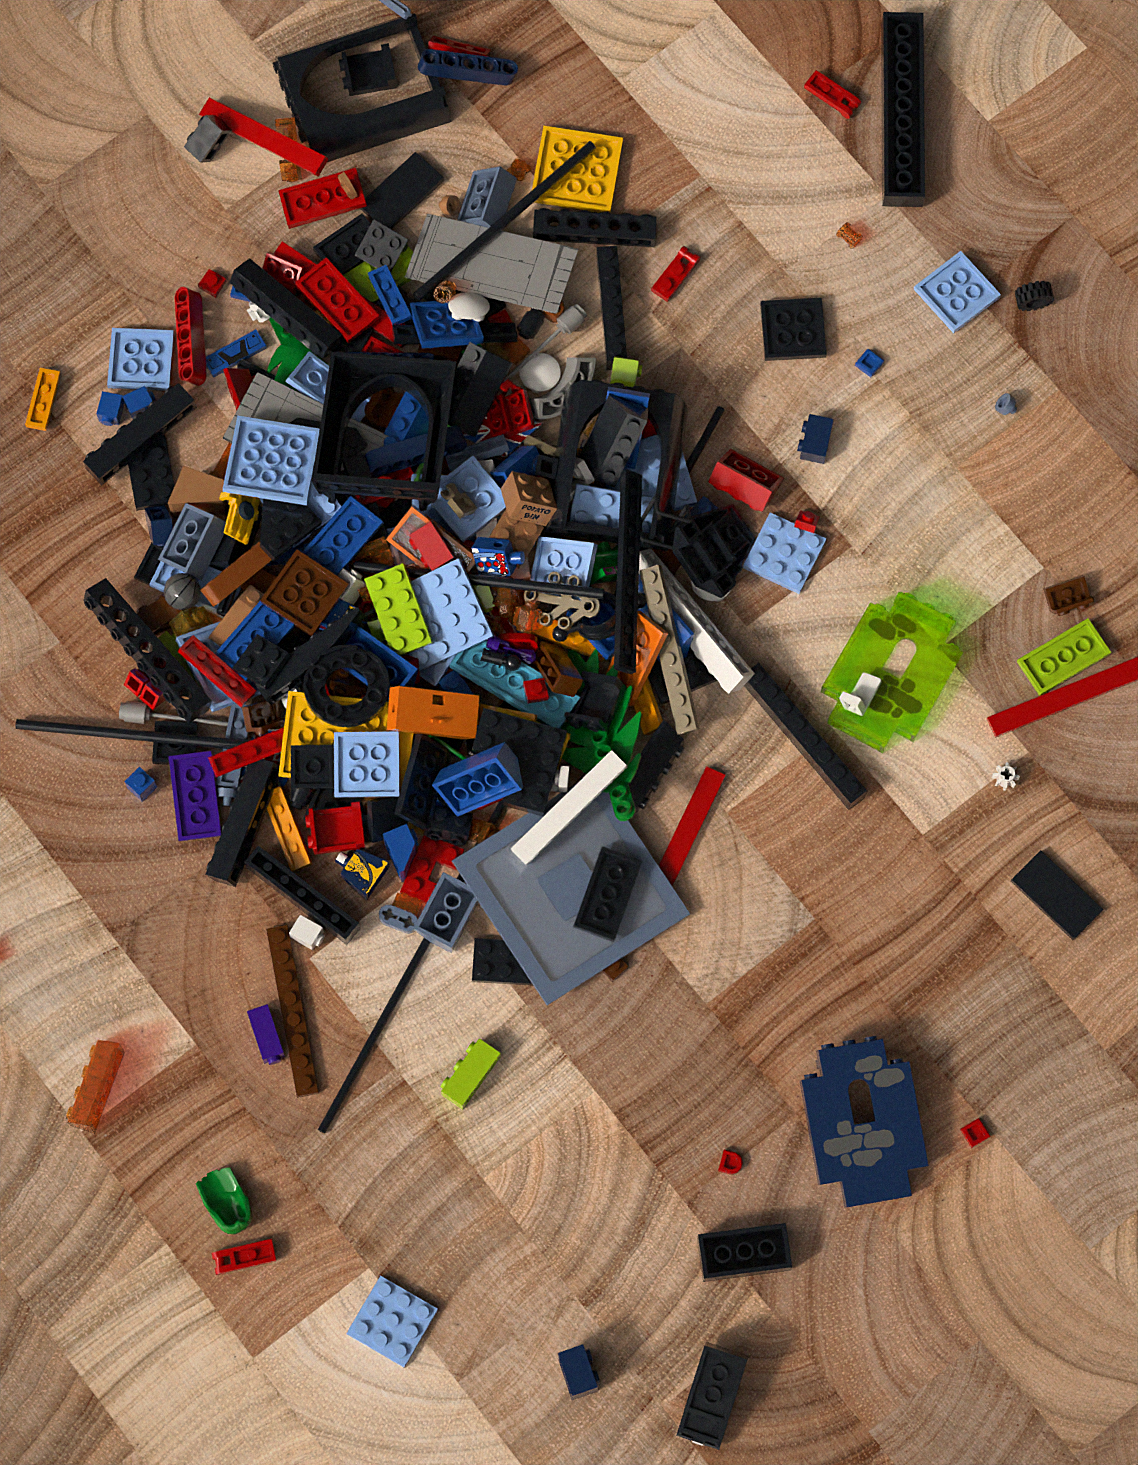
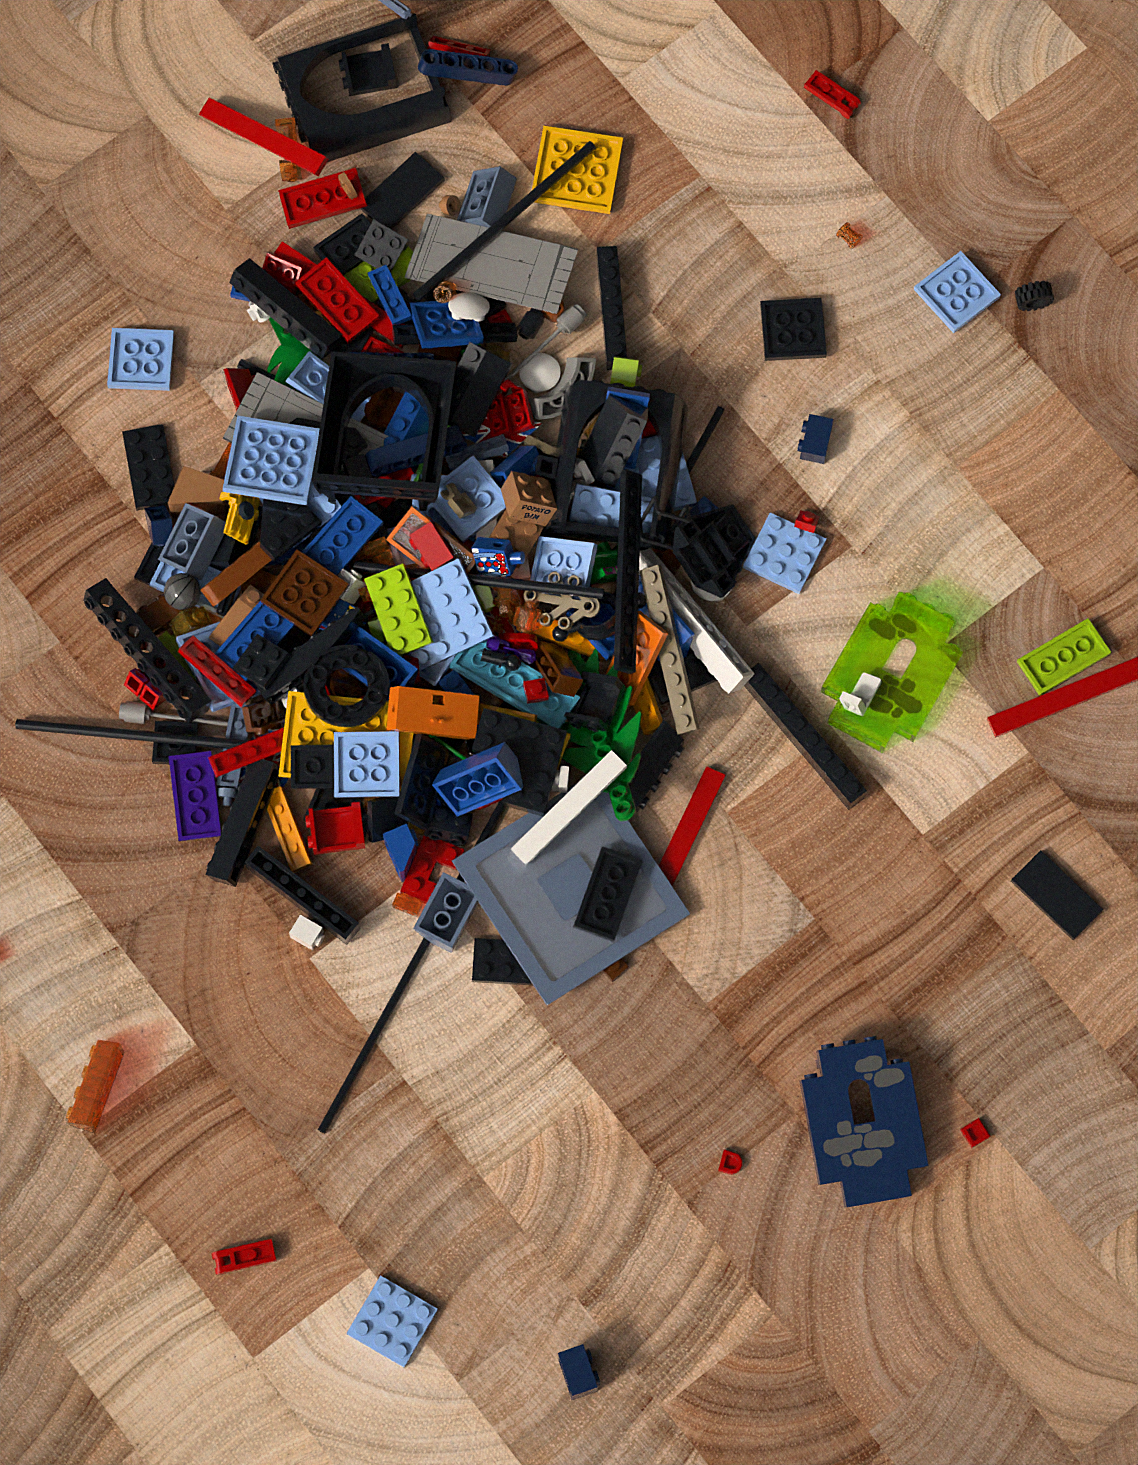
(43, 399): light orange plate -> none
(110, 408): blue brick -> none
(138, 400): blue brick -> none
(139, 433): black brick -> none
(140, 784): blue brick -> none
(190, 336): red beam -> none
(207, 138): black brick -> none
(212, 283): red plate -> none
(225, 1200): green hair -> none
(232, 353): blue tile -> none
(266, 1034): dark purple brick -> none
(292, 1011): reddish brown plate -> none
(300, 798): black hat -> none
(362, 871): torso -> none
(396, 923): sand blue beam -> none
(470, 1073): lime brick -> none
(481, 831): clear orange bracket -> none
(517, 351): clear orange plate -> none
(519, 164): clear orange plate -> none
(585, 234): black brick -> none
(675, 274): red plate -> none
(712, 1395): black piece -> none
(744, 1252): black brick -> none
(745, 480): red slope -> none
(869, 363): blue tile -> none
(902, 109): black brick -> none
(1006, 404): sand blue tile -> none
(1010, 774): white gear -> none
(1068, 596): reddish brown bracket -> none

